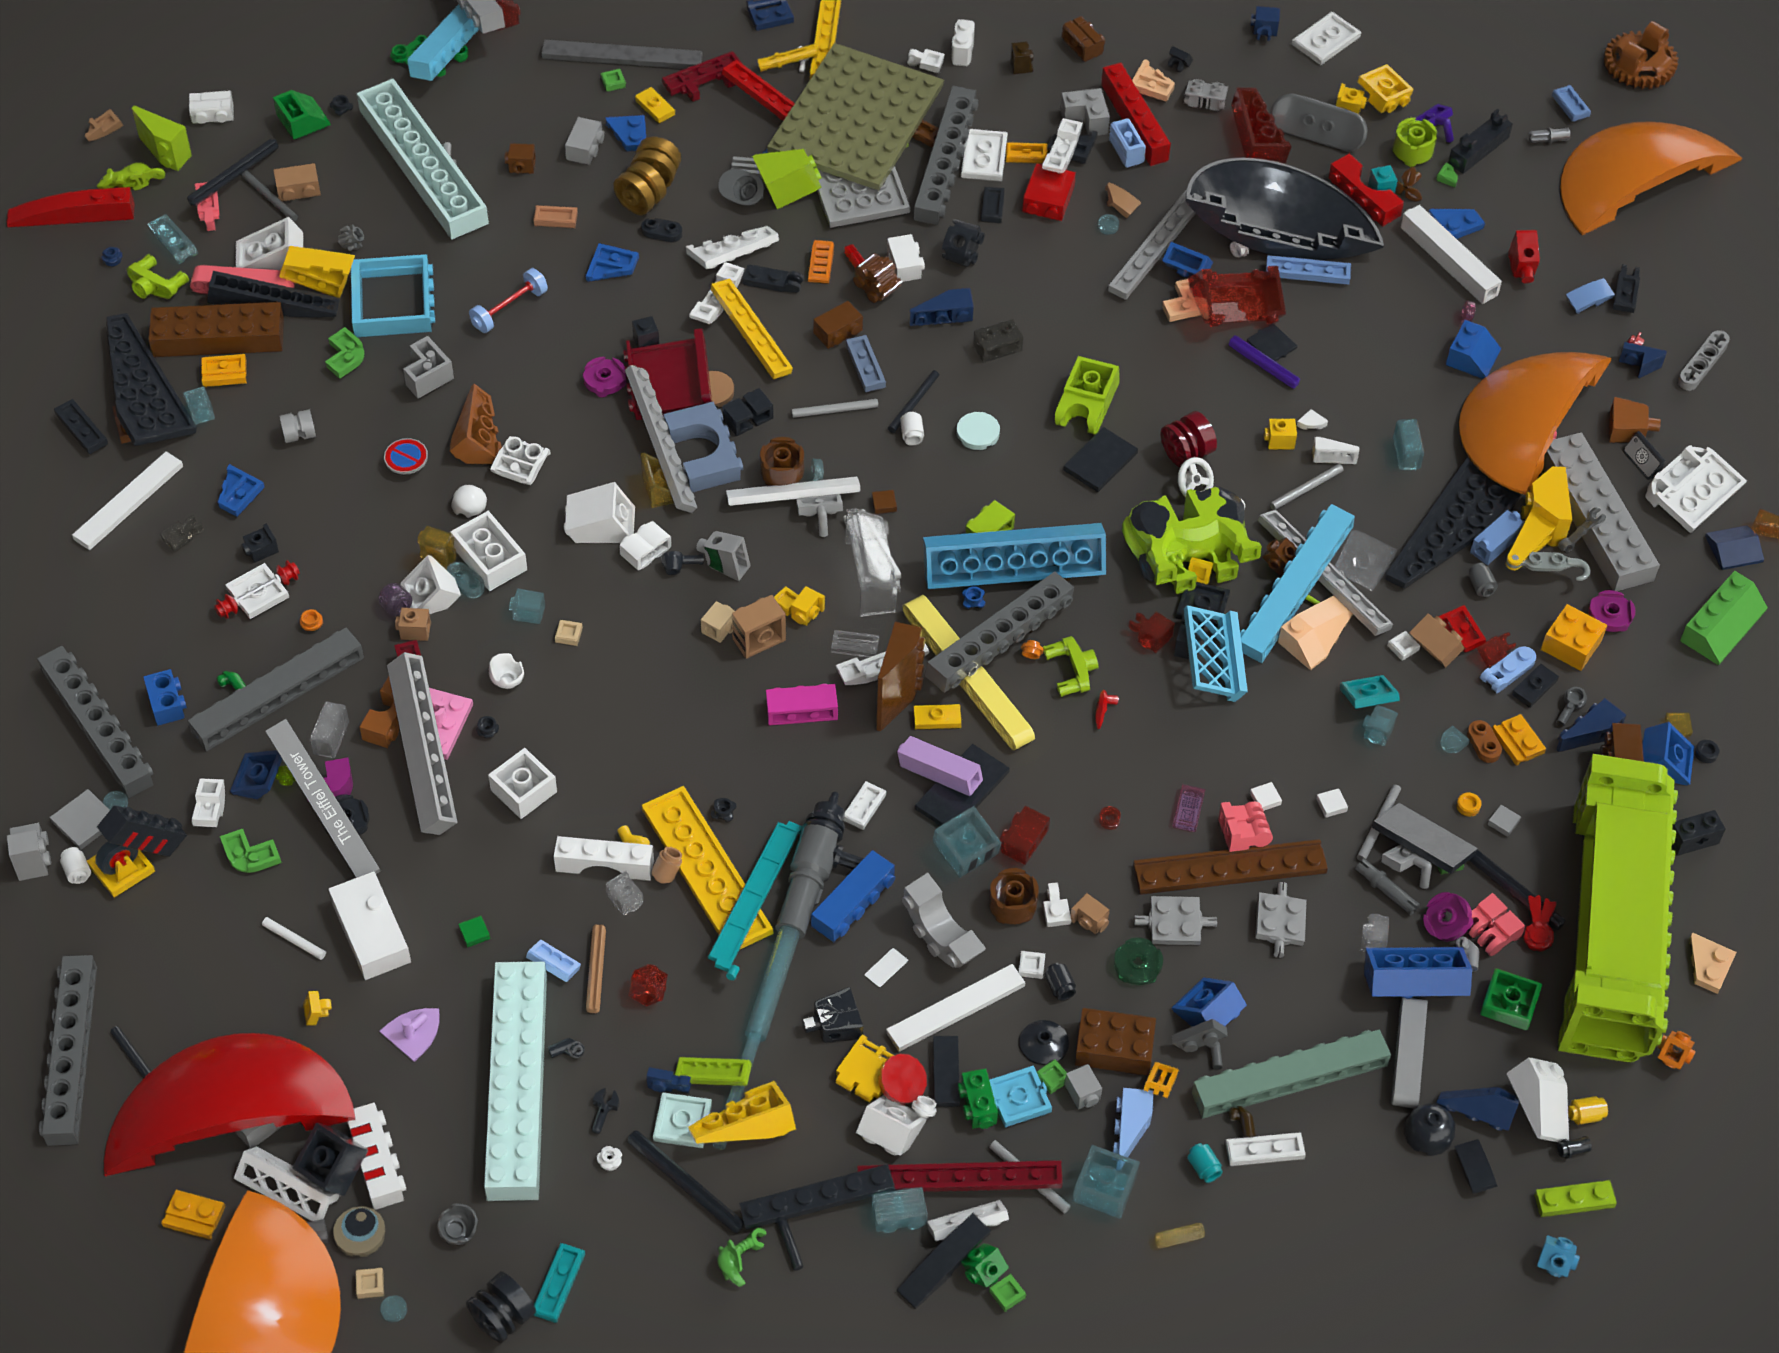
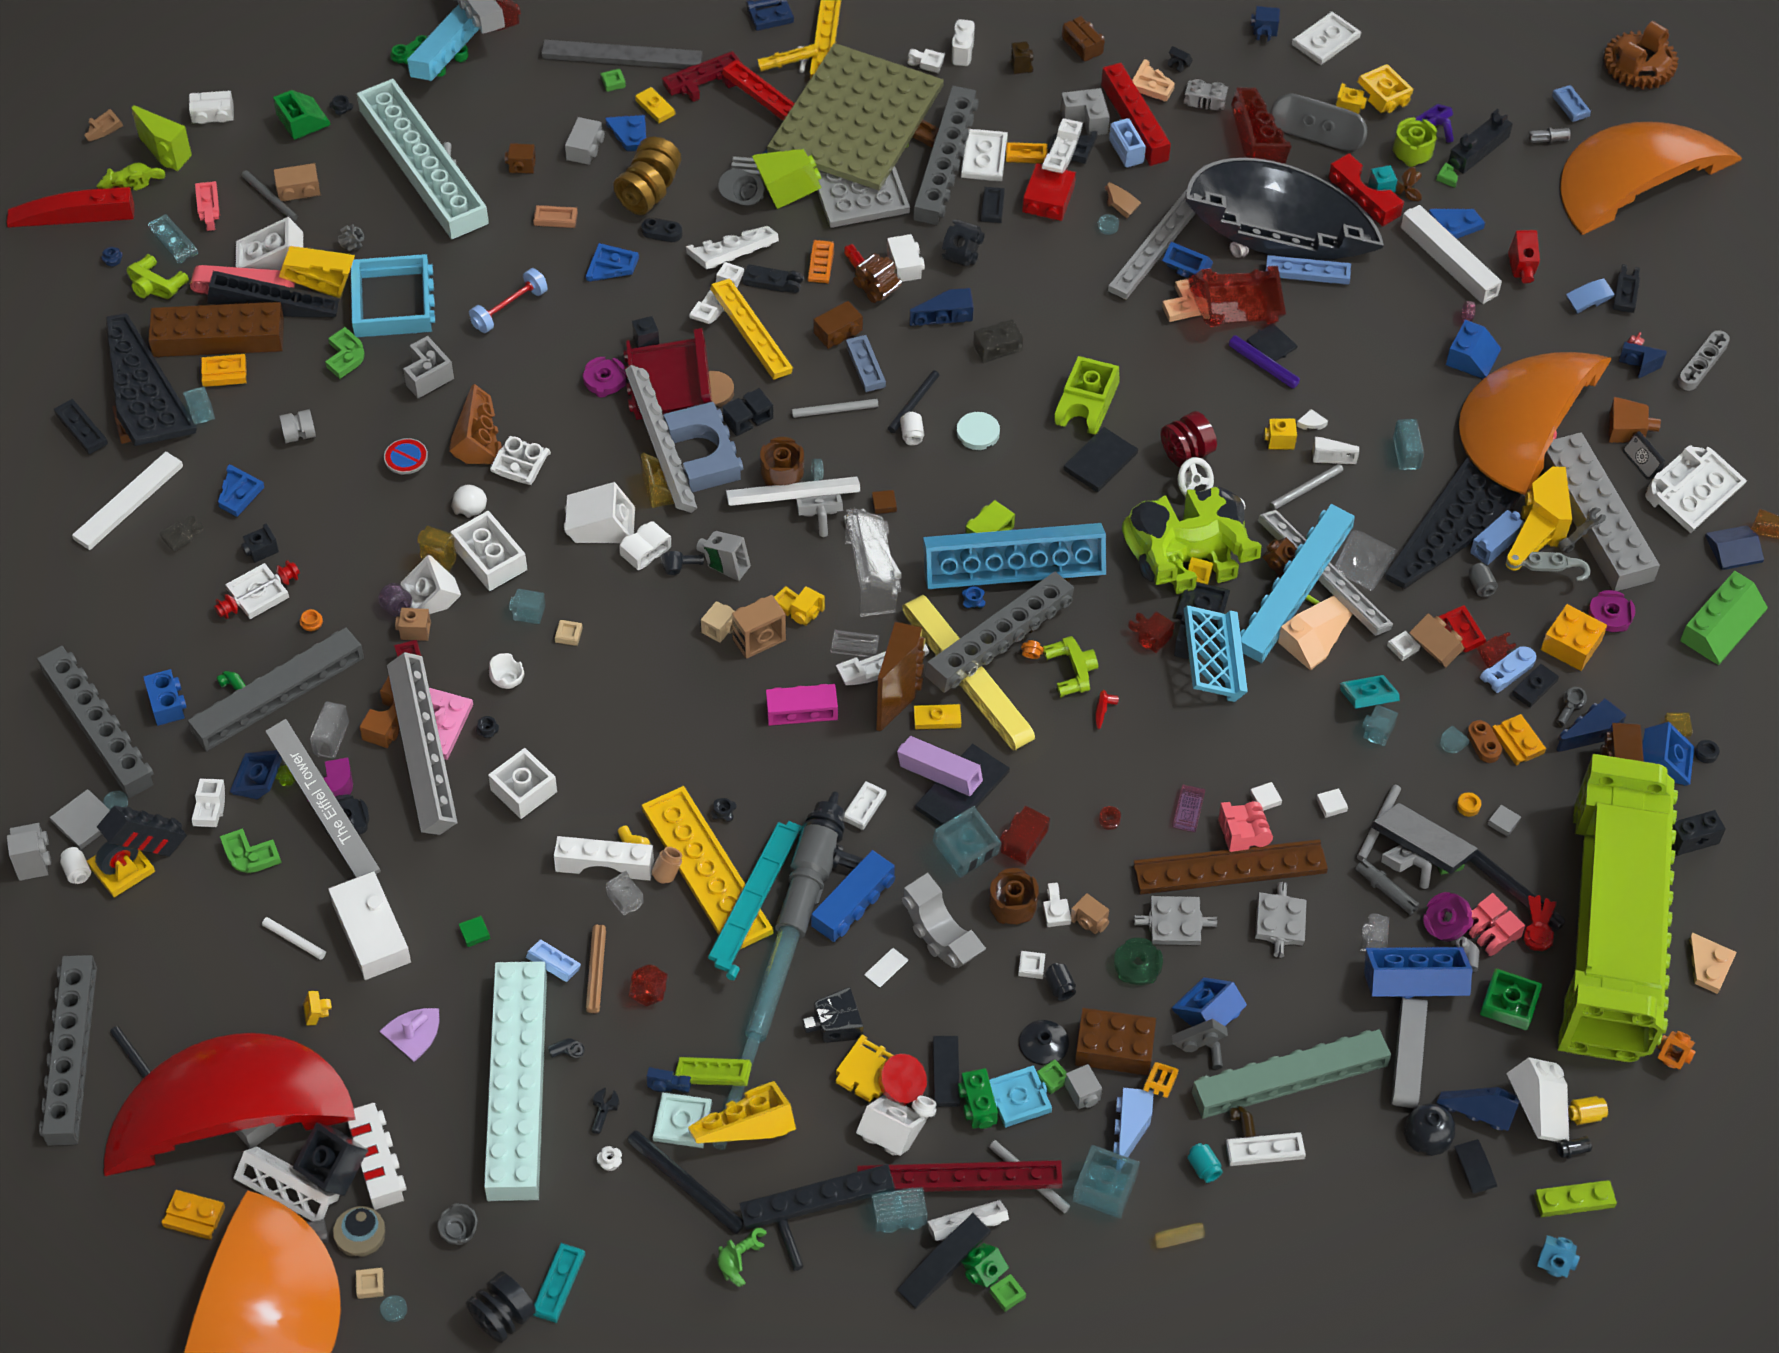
(232, 172): black axle -> none
(467, 580): clear light blue plate -> none
(955, 1007): white tile -> none

